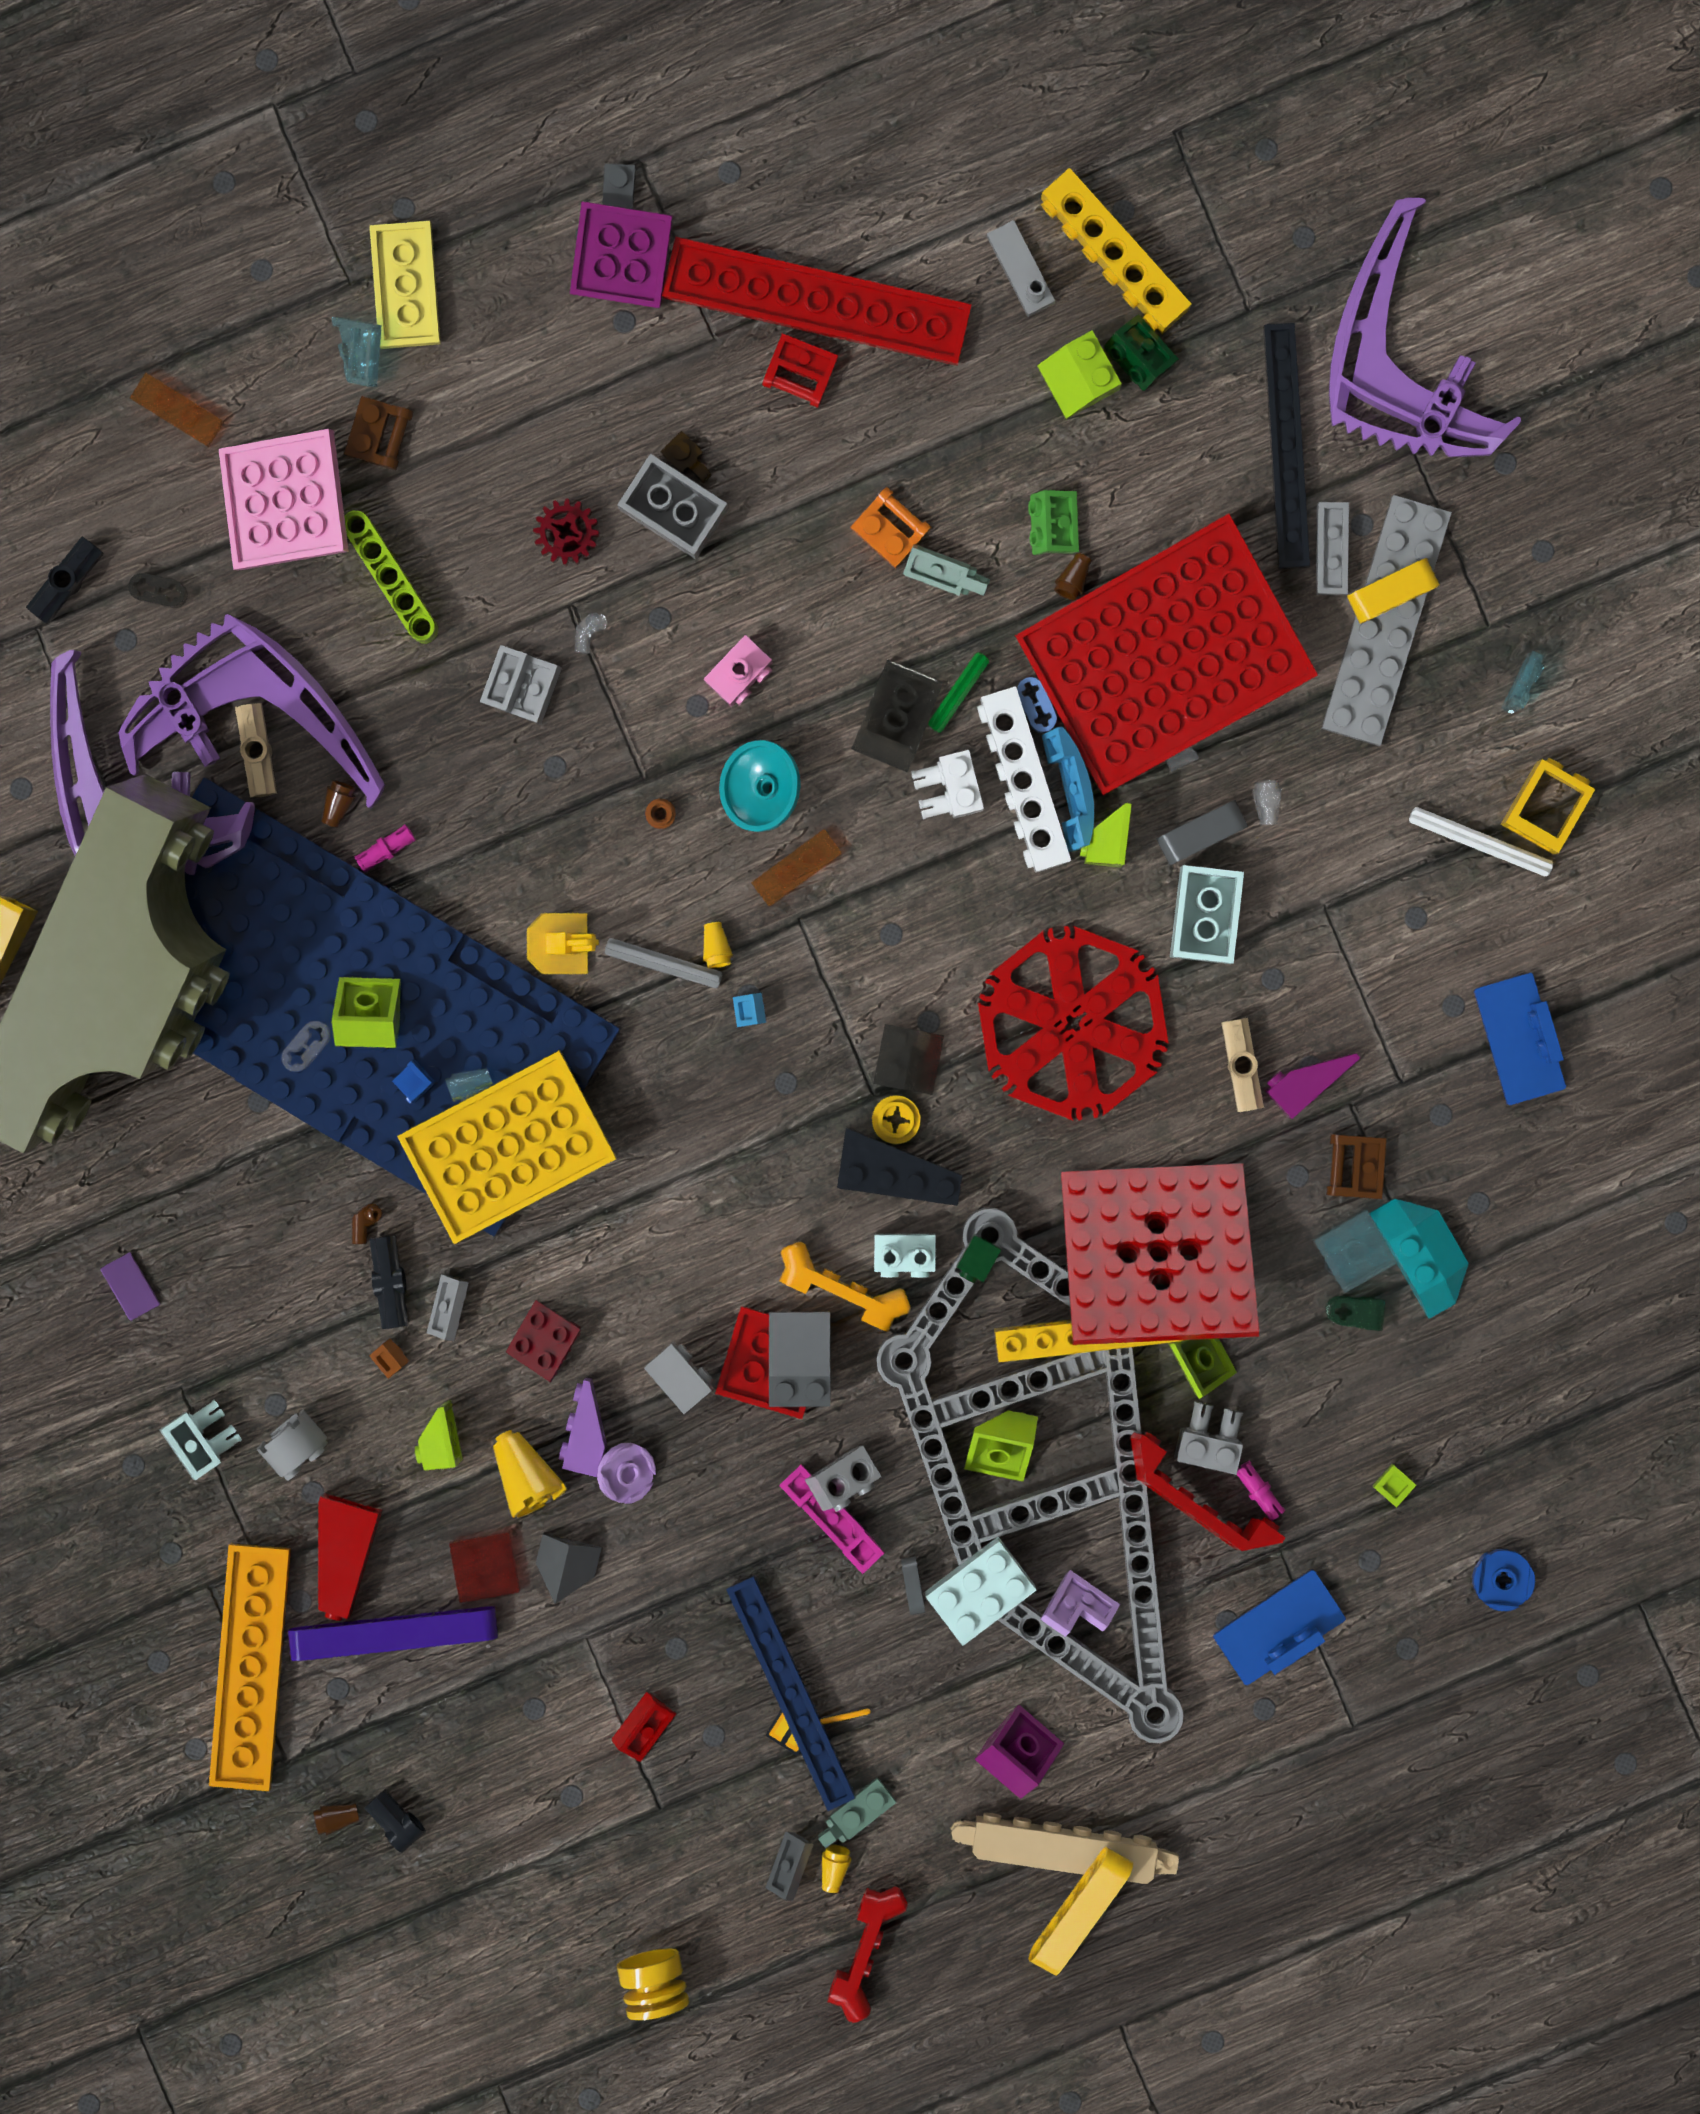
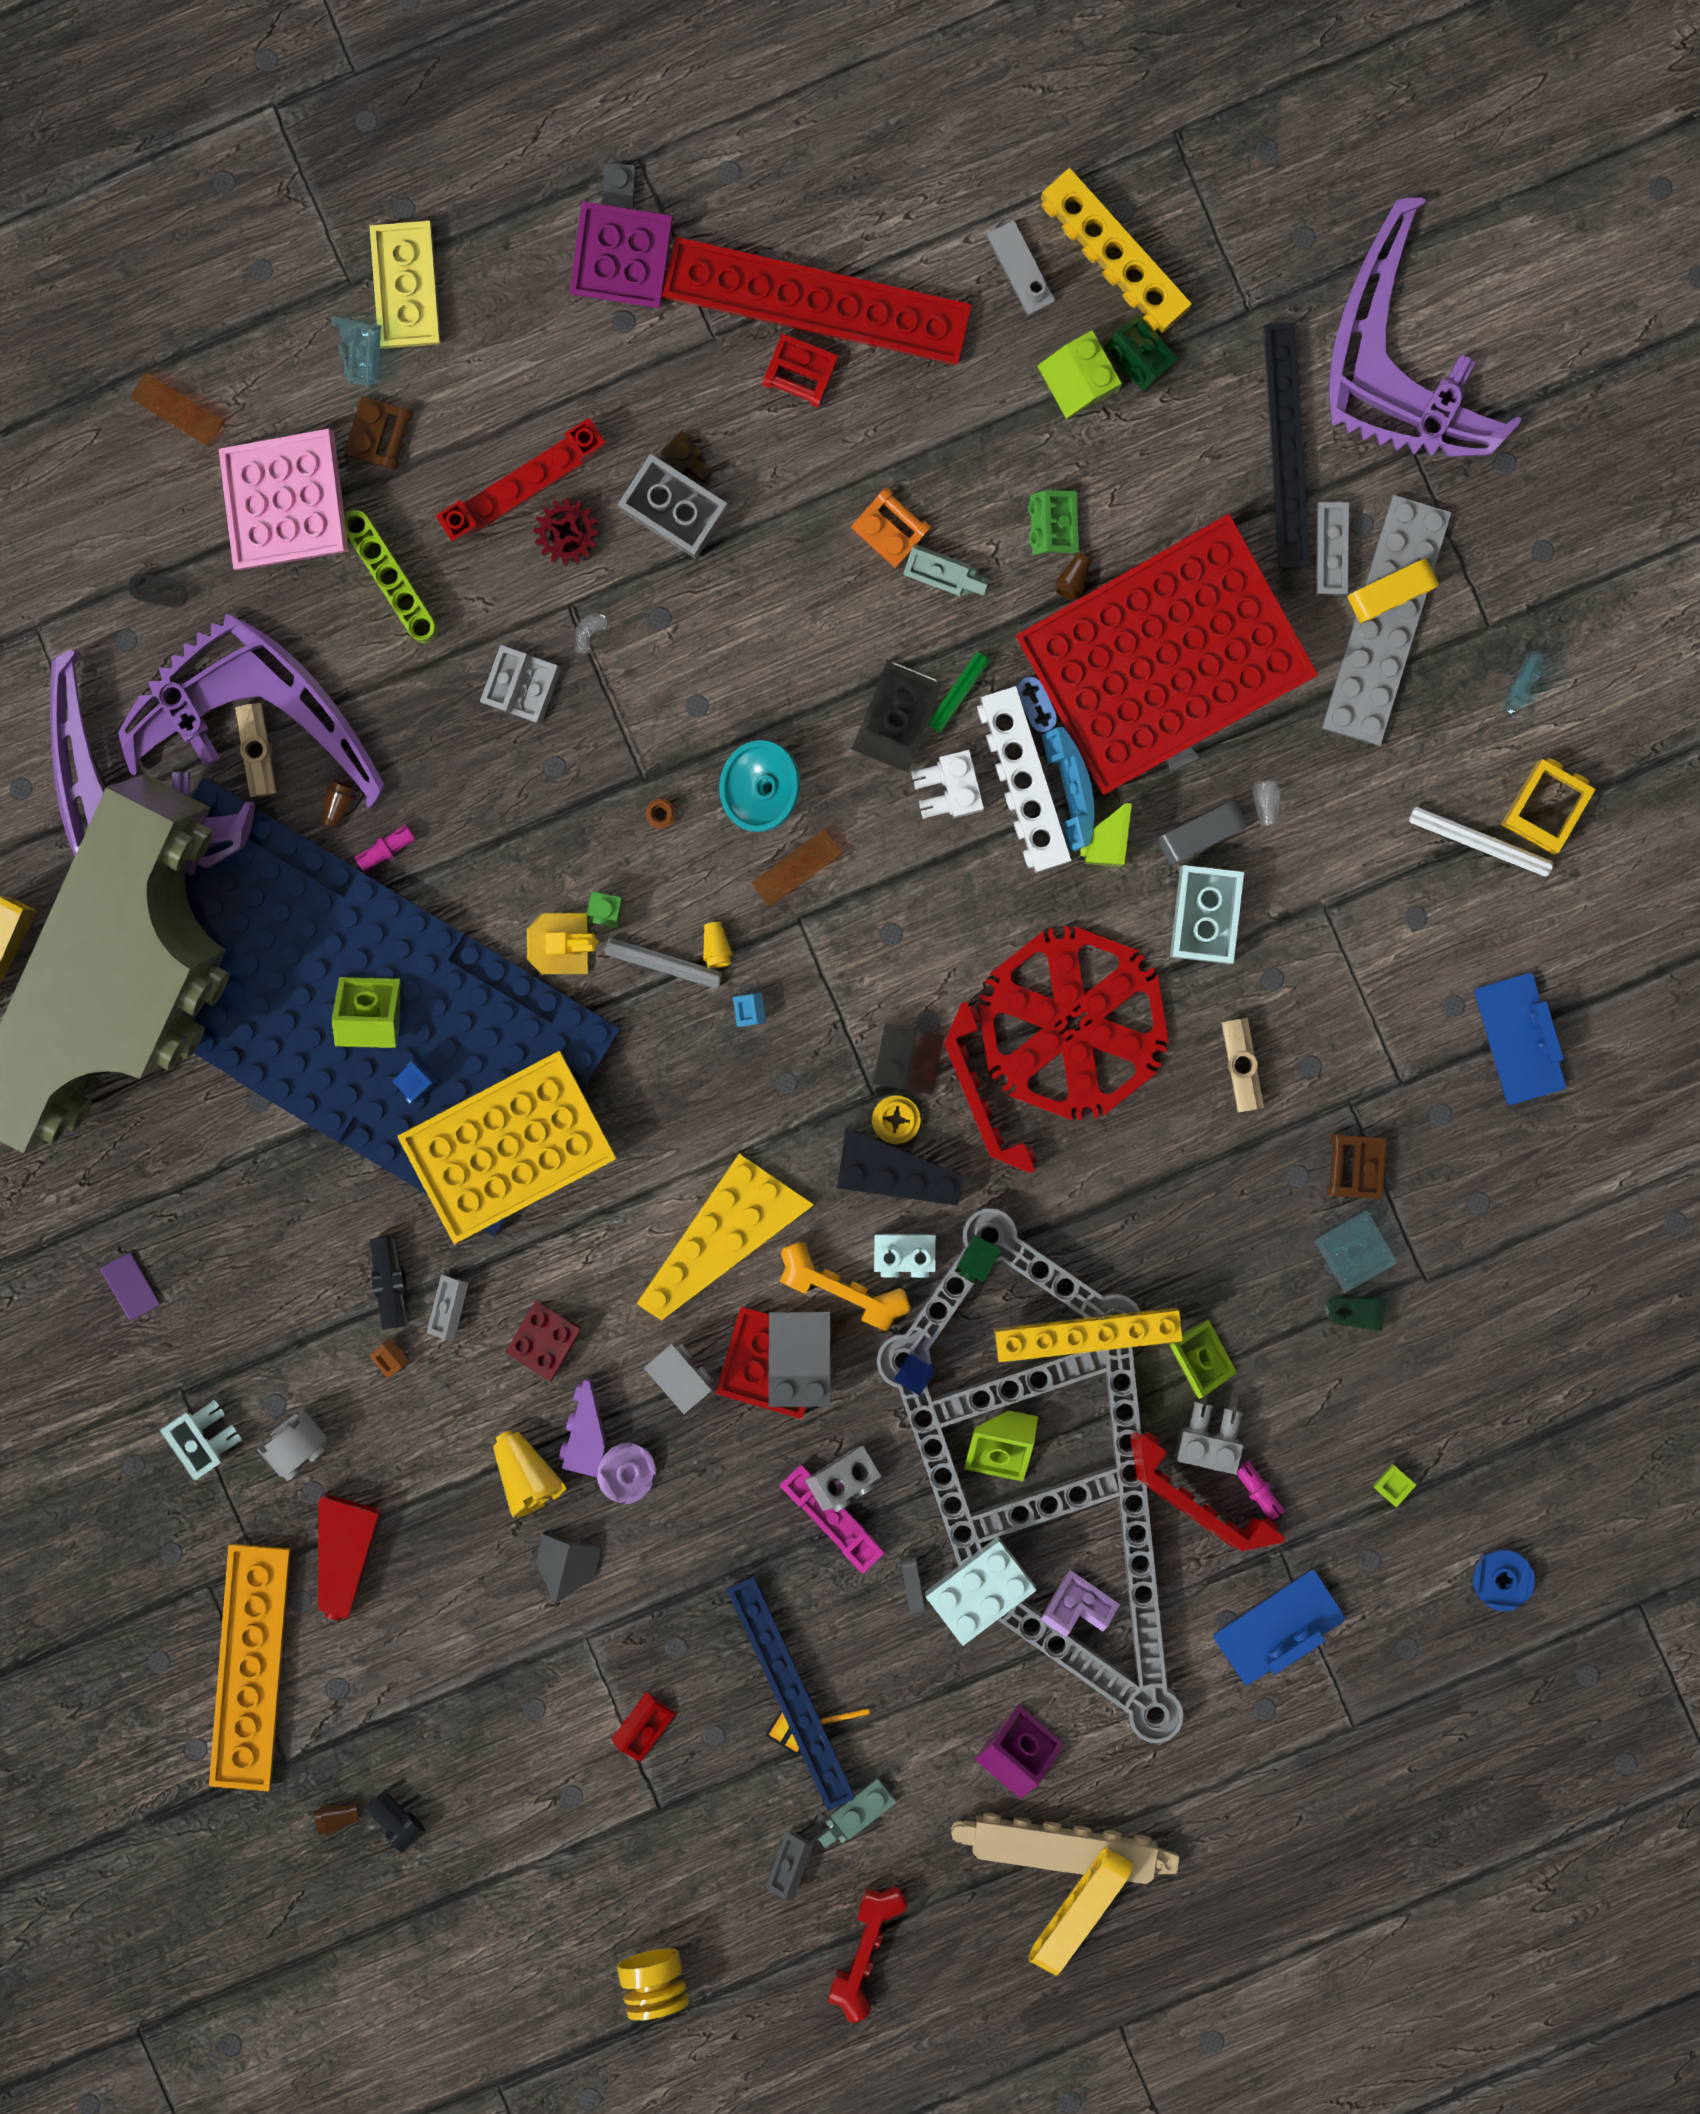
(76, 563): black piece -> none
(300, 1041): clear beam -> none
(362, 1220): reddish brown arm -> none
(393, 1633): dark purple beam -> none
(439, 1442): lime slope -> none
(467, 1083): clear light blue cone -> none
(484, 1567): clear red plate -> none
(522, 484): none -> red slope
(605, 909): none -> bright green brick
(733, 1222): none -> yellow wing
(739, 671): bright pink brick -> none
(834, 1867): yellow cone -> none
(914, 1373): none -> clear blue brick
(1016, 1155): none -> red slope
(1200, 1216): plate -> none
(1302, 1085): magenta slope -> none
(1423, 1252): teal wedge -> none

